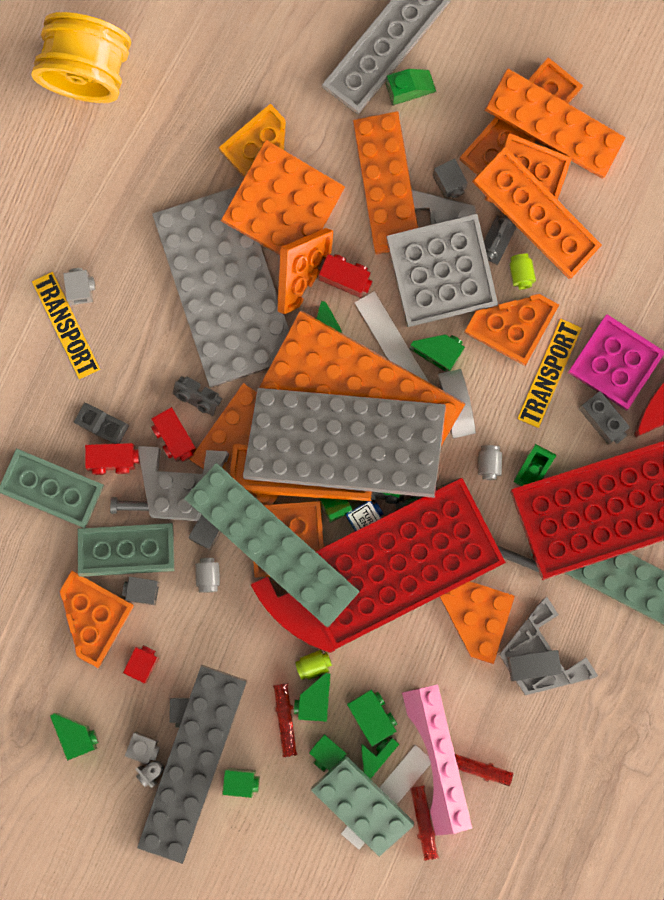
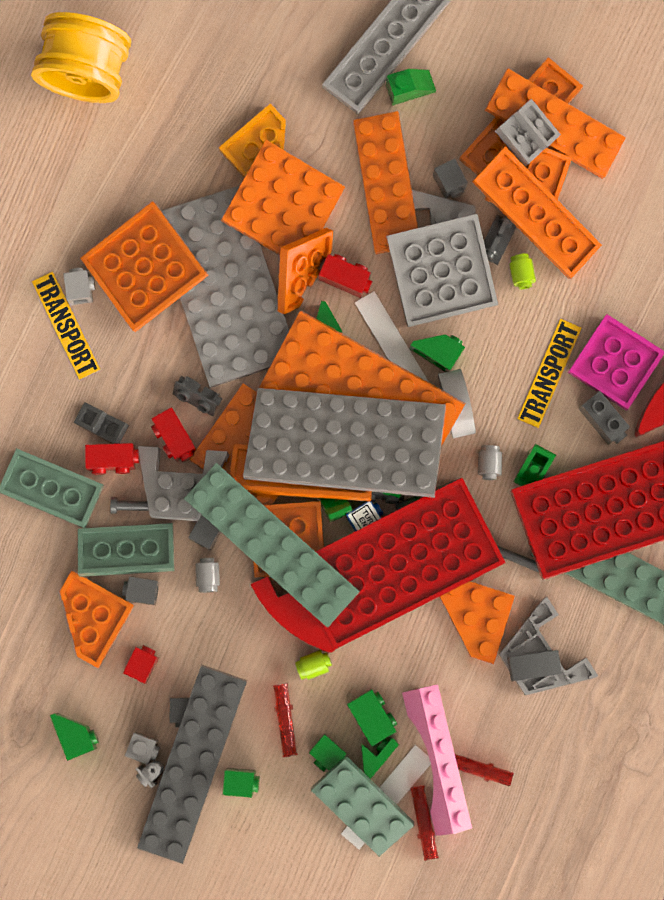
(144, 266): none -> orange plate
(314, 701): green slope -> none
(513, 326): orange plate -> none
(527, 132): none -> light grey slope

